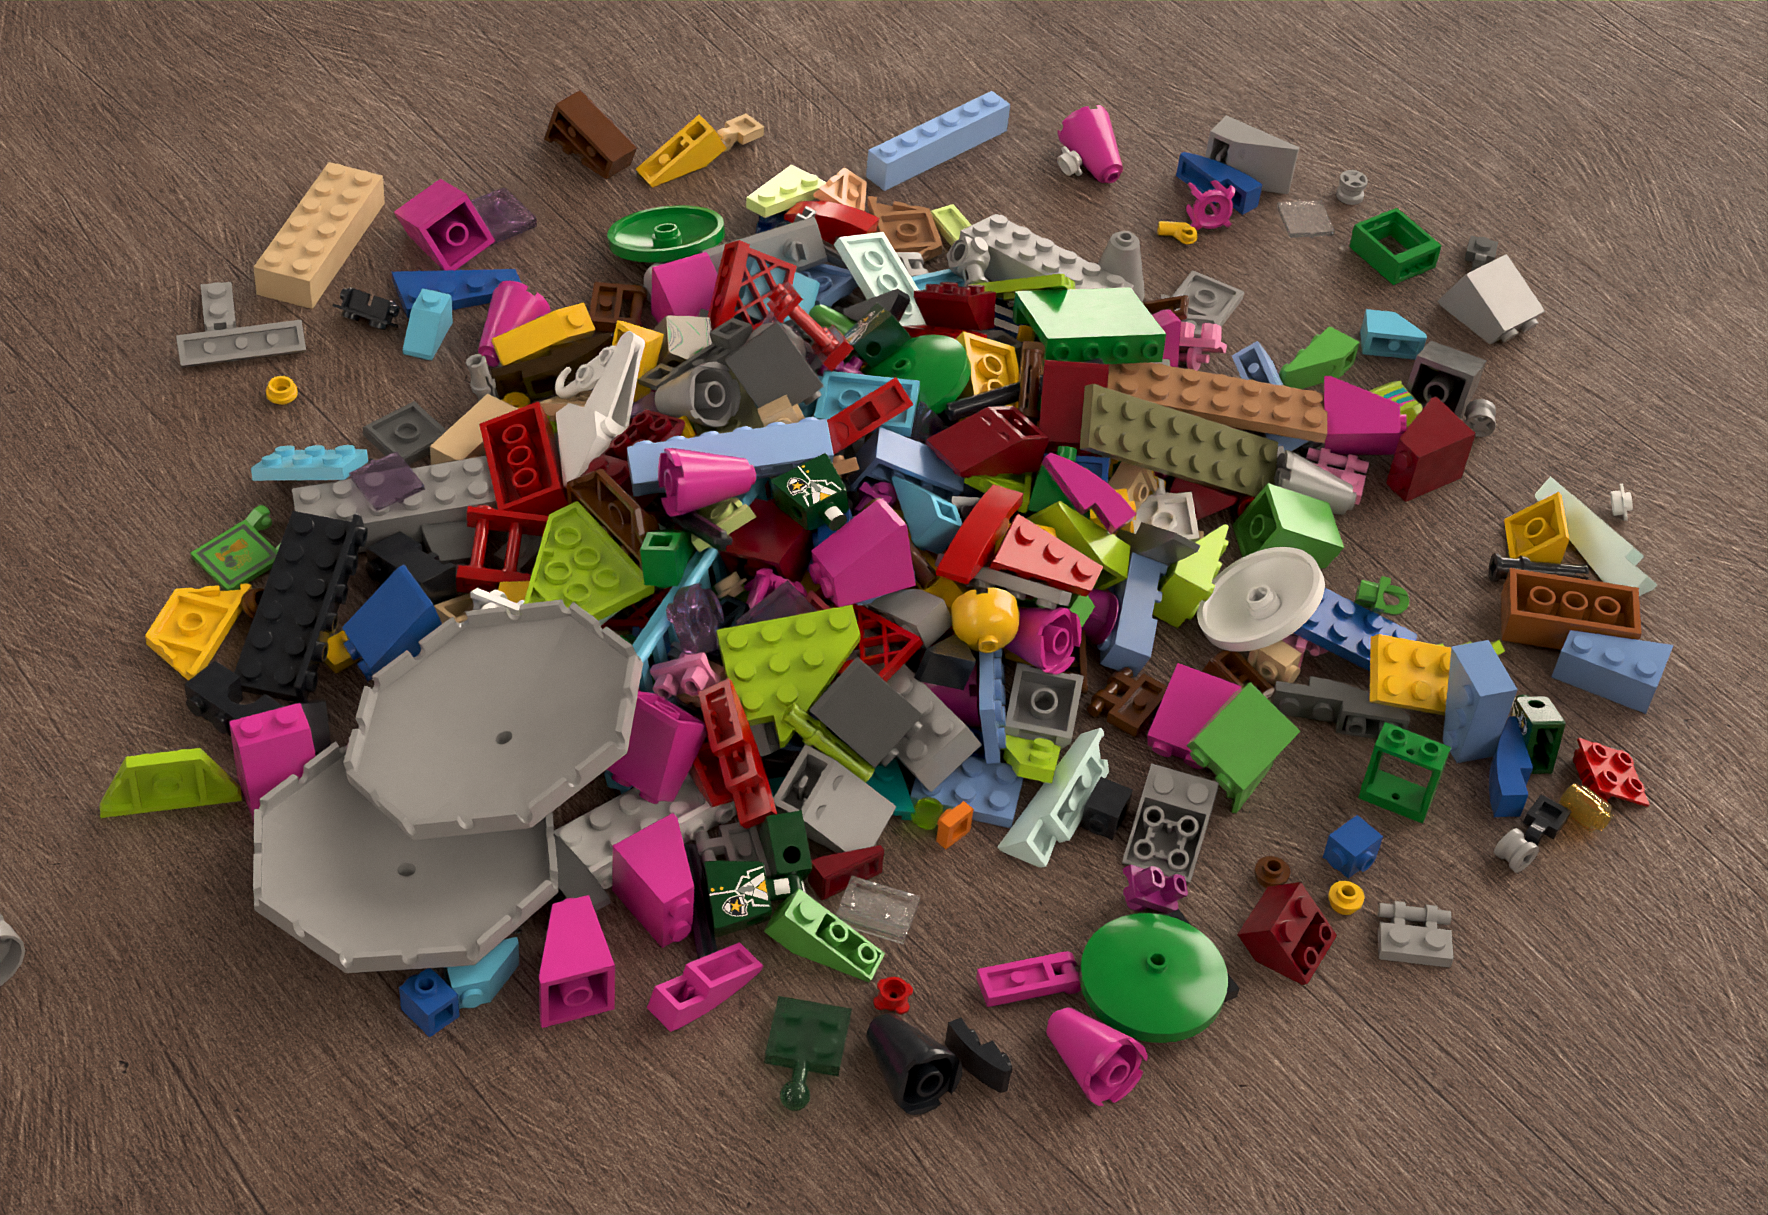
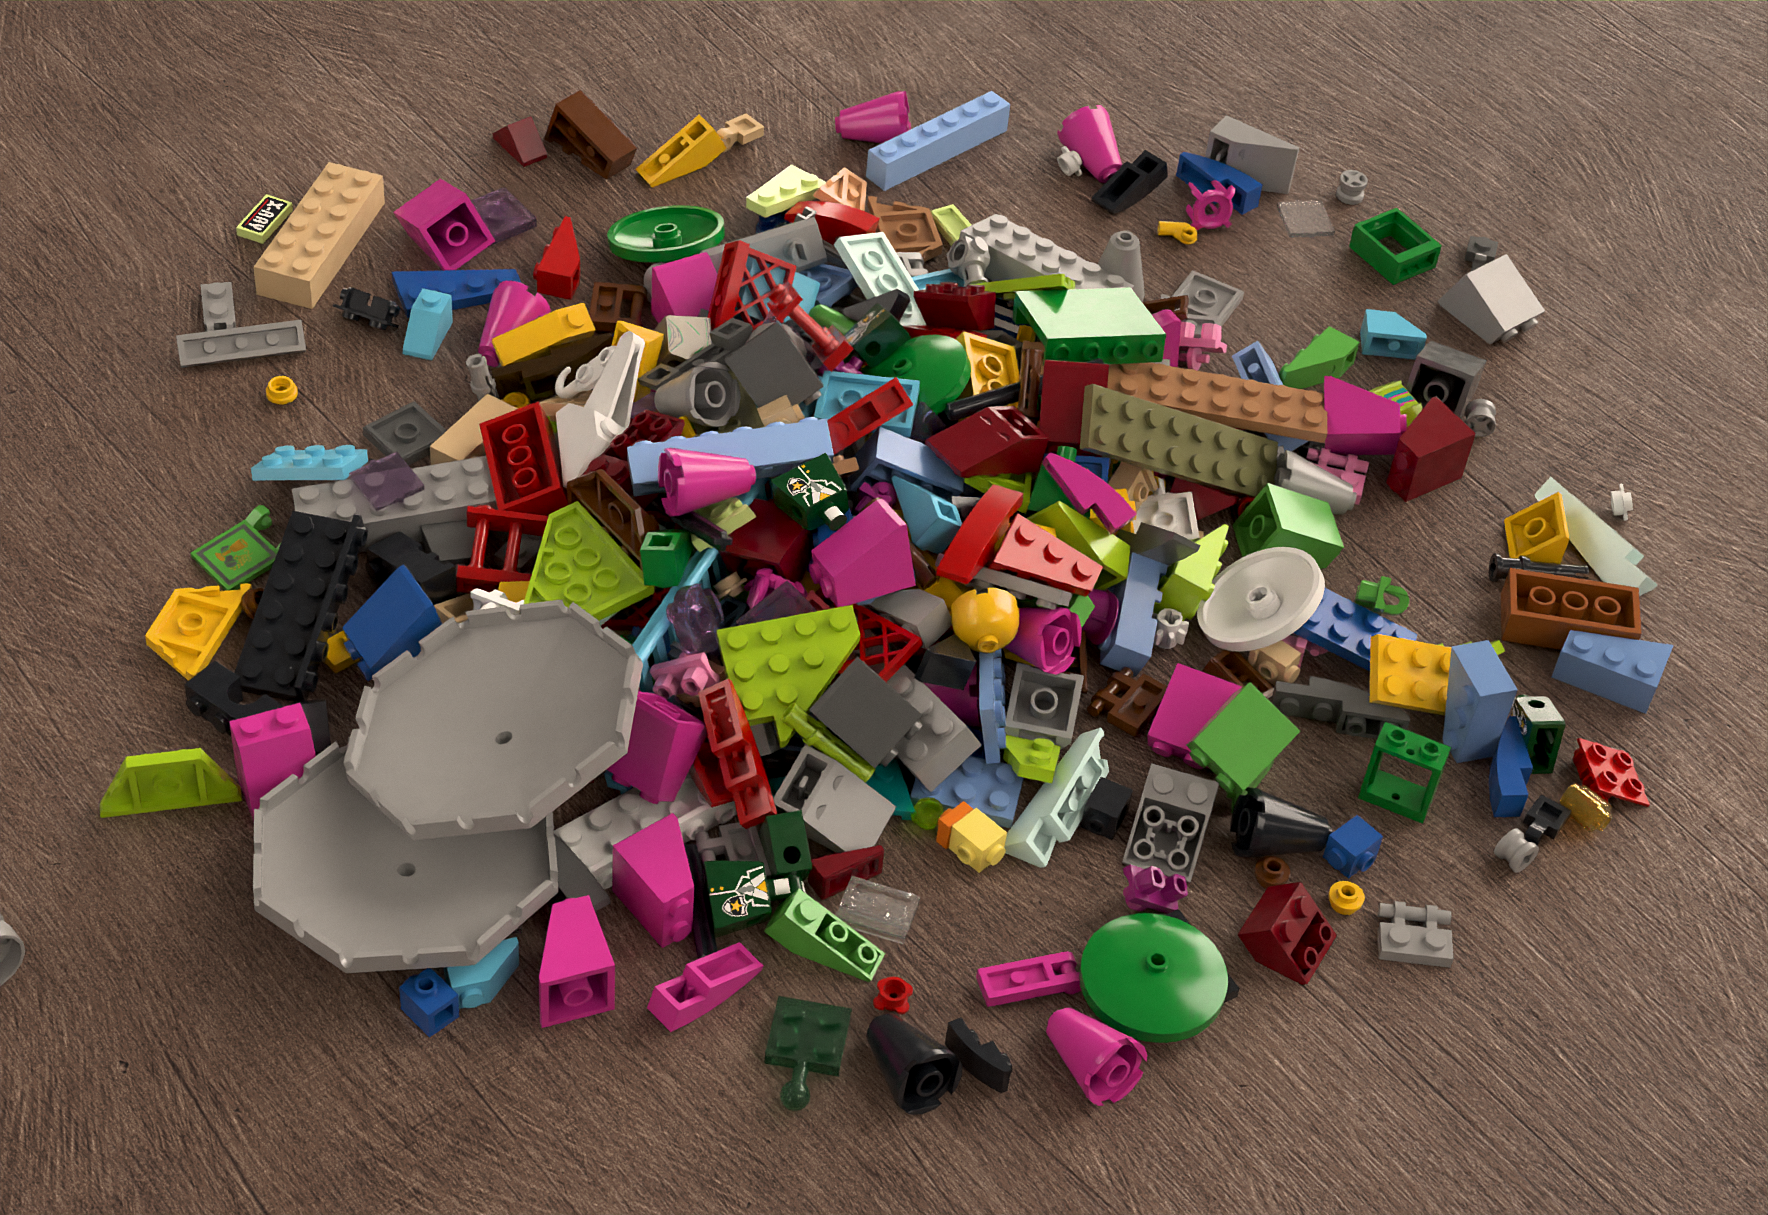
(264, 219): none -> tile
(522, 141): none -> dark red slope
(560, 268): none -> red slope
(875, 119): none -> dark pink cone
(978, 840): none -> light yellow brick
(1131, 183): none -> black slope
(1169, 628): none -> white gear
(1275, 826): none -> black cone

